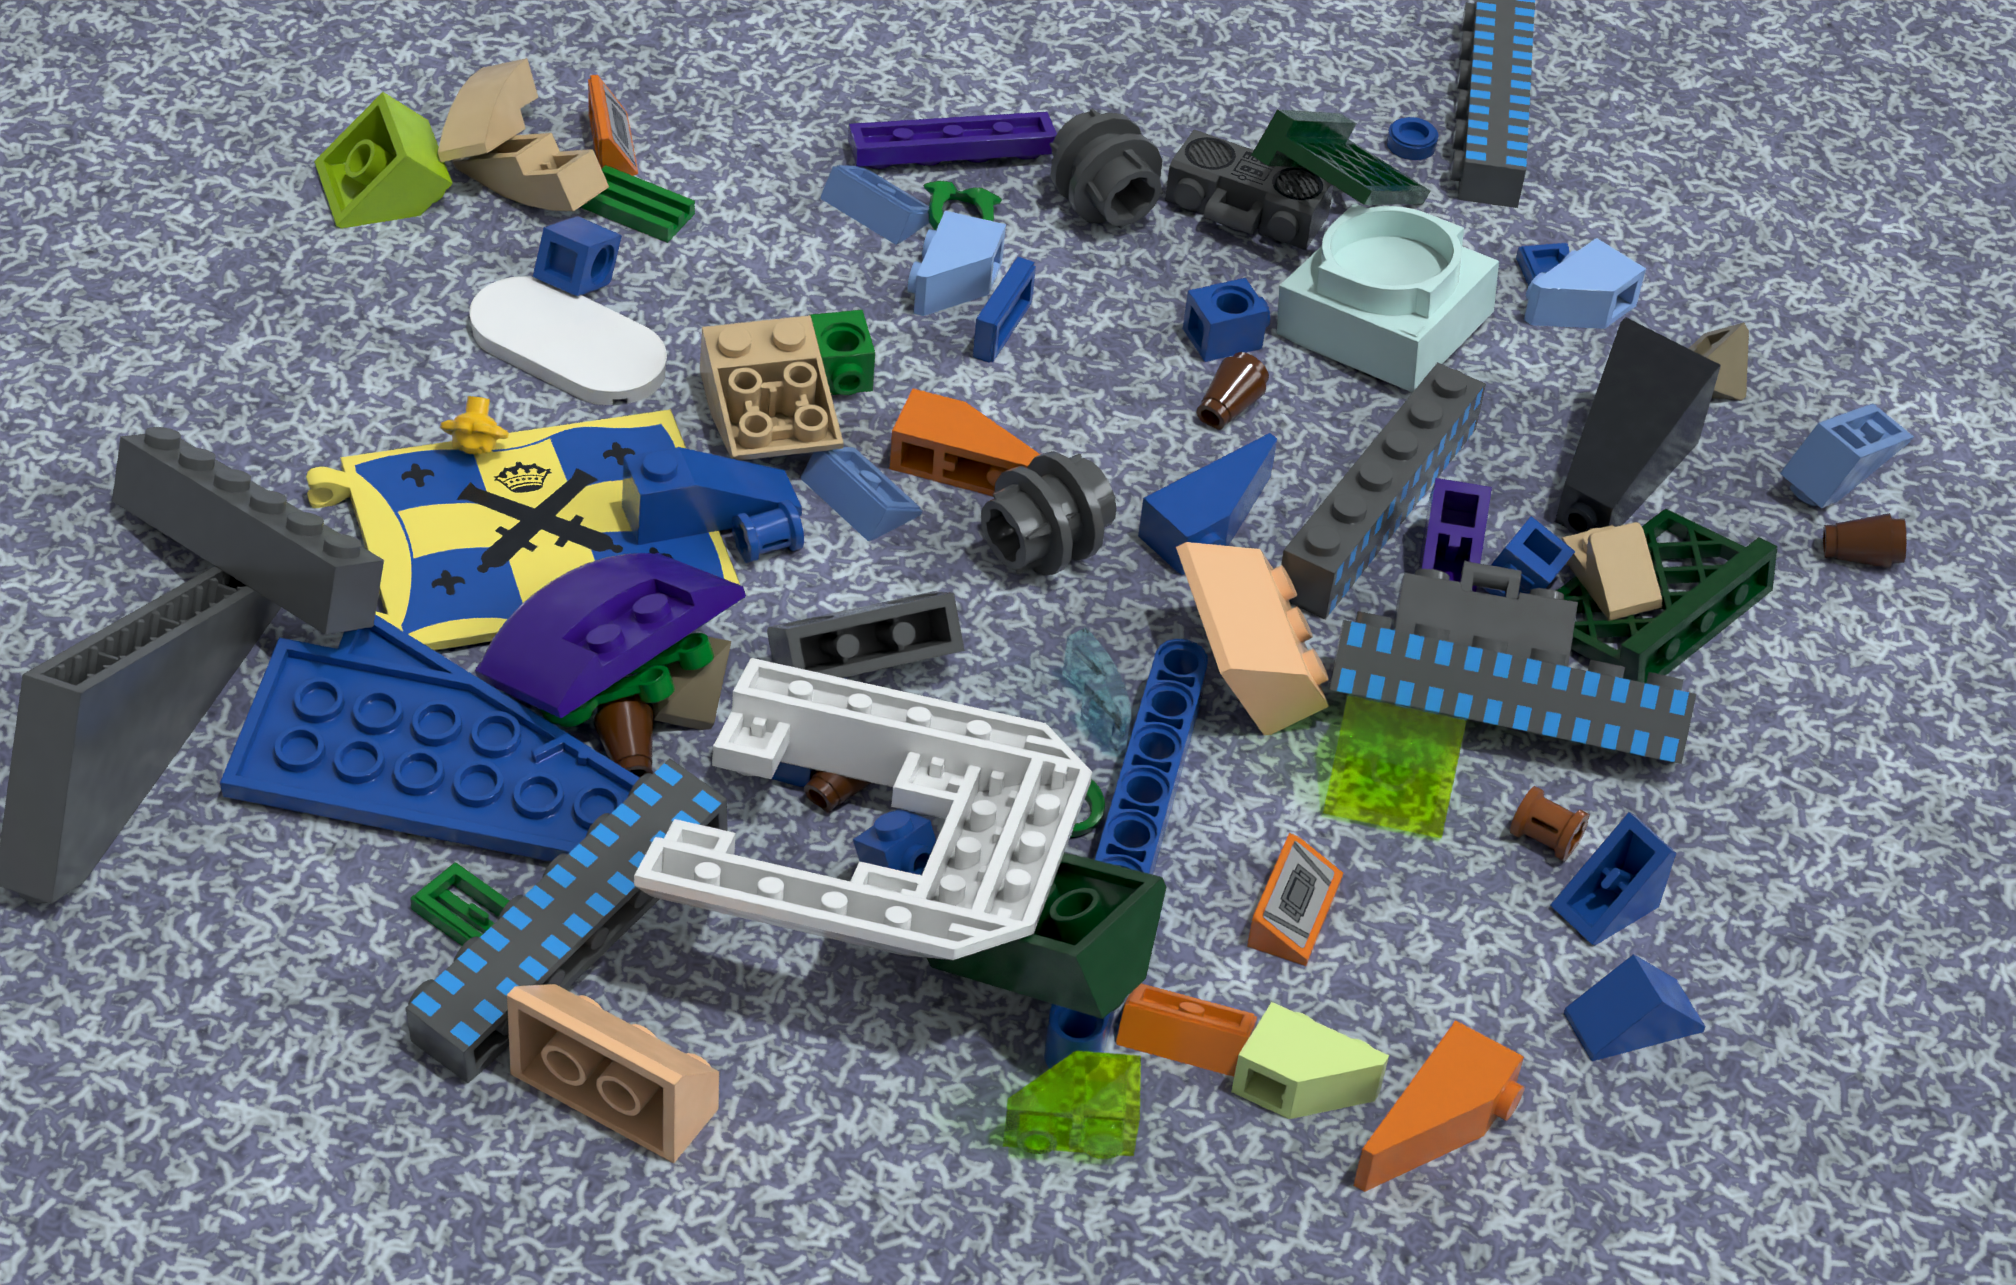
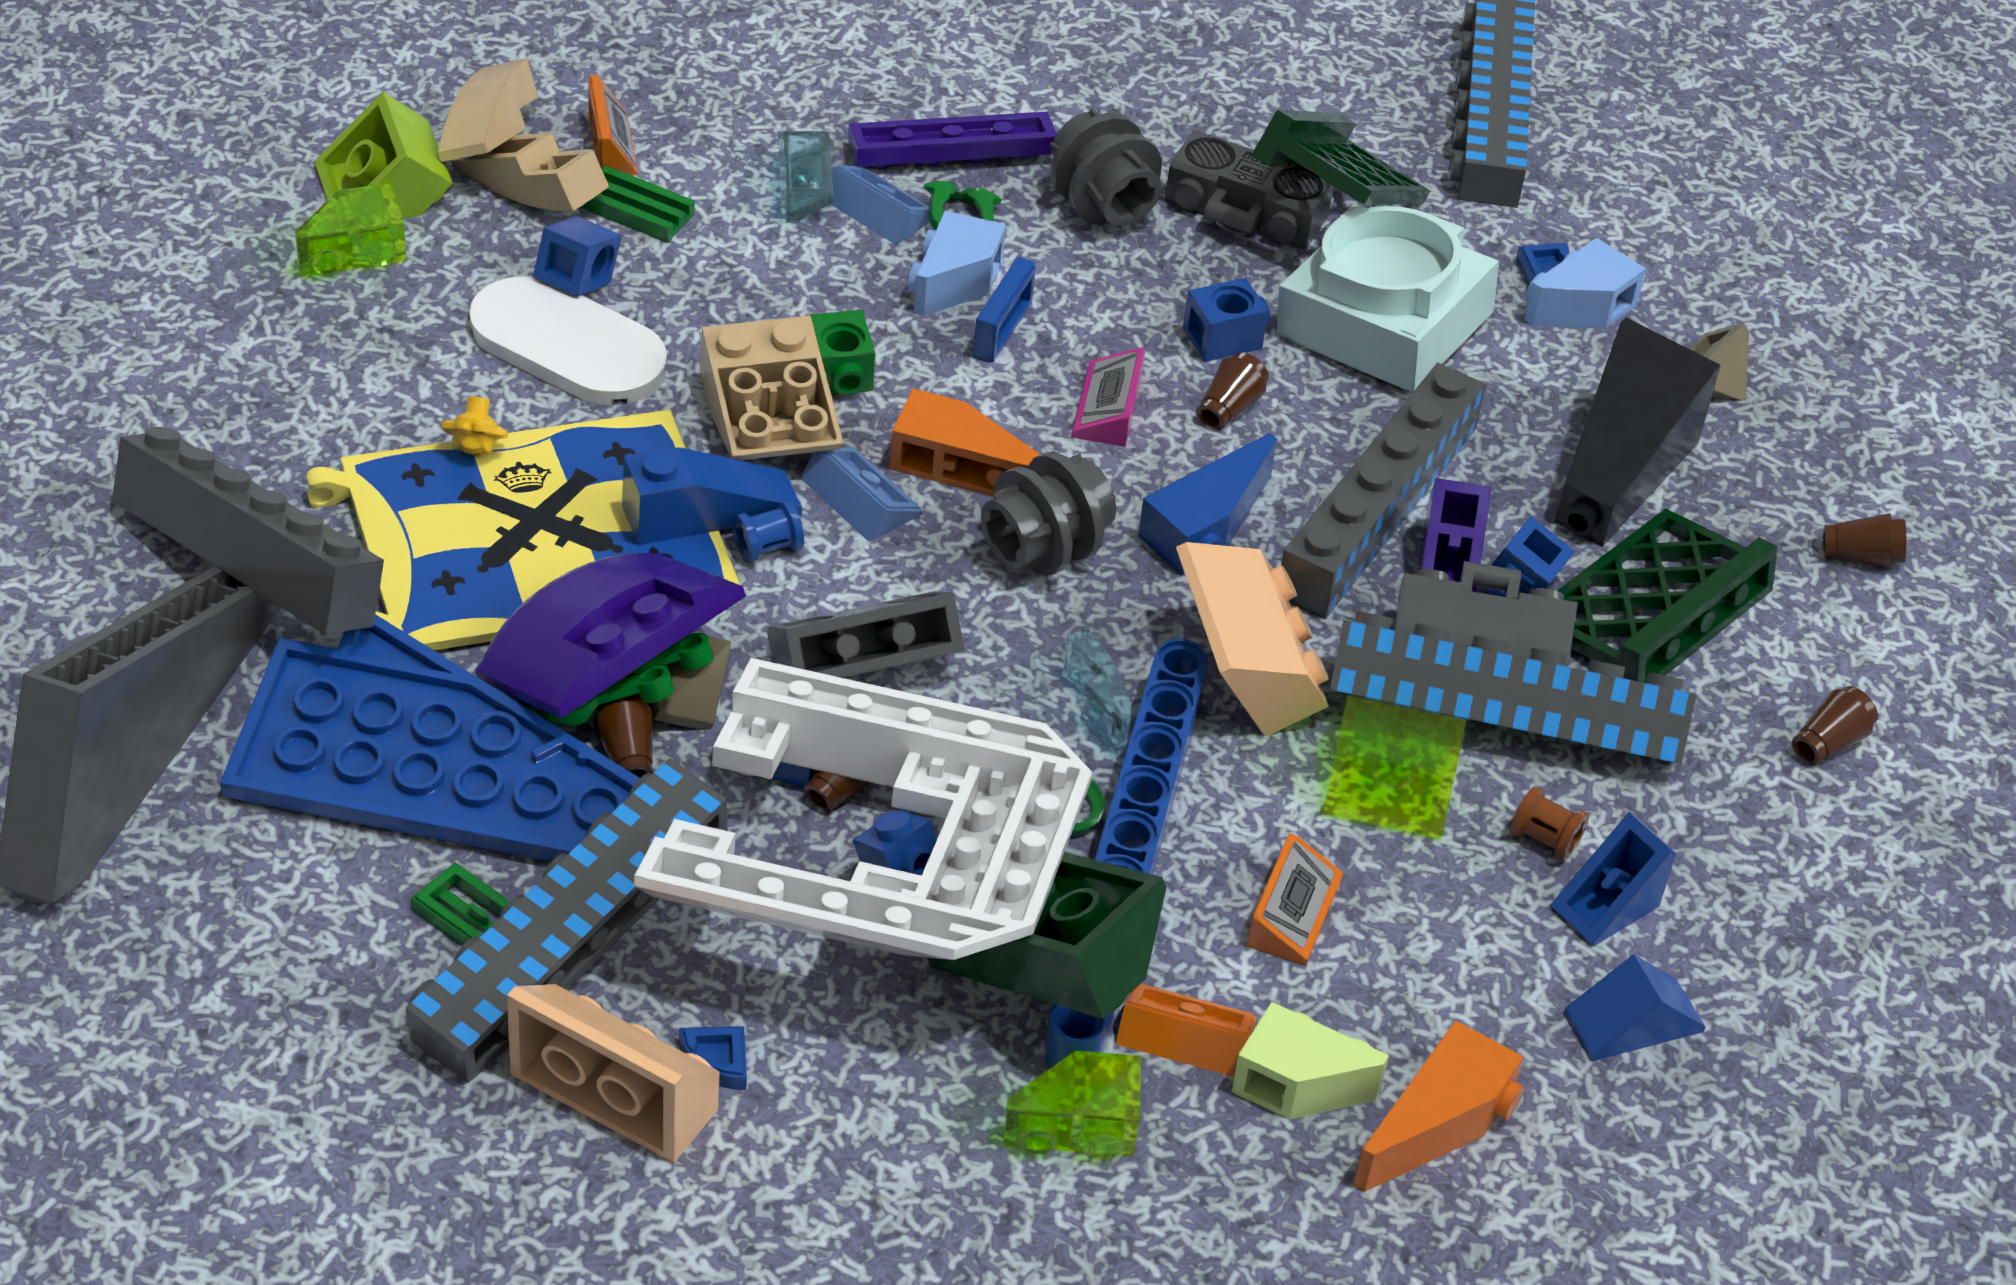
(352, 232): none -> clear neon green slope
(721, 1049): none -> blue tile
(803, 173): none -> clear light blue slope
(1109, 397): none -> slope
(1412, 138): blue tile -> none
(1616, 569): tan slope -> none
(1836, 724): none -> reddish brown cone
(1843, 454): medium blue slope -> none

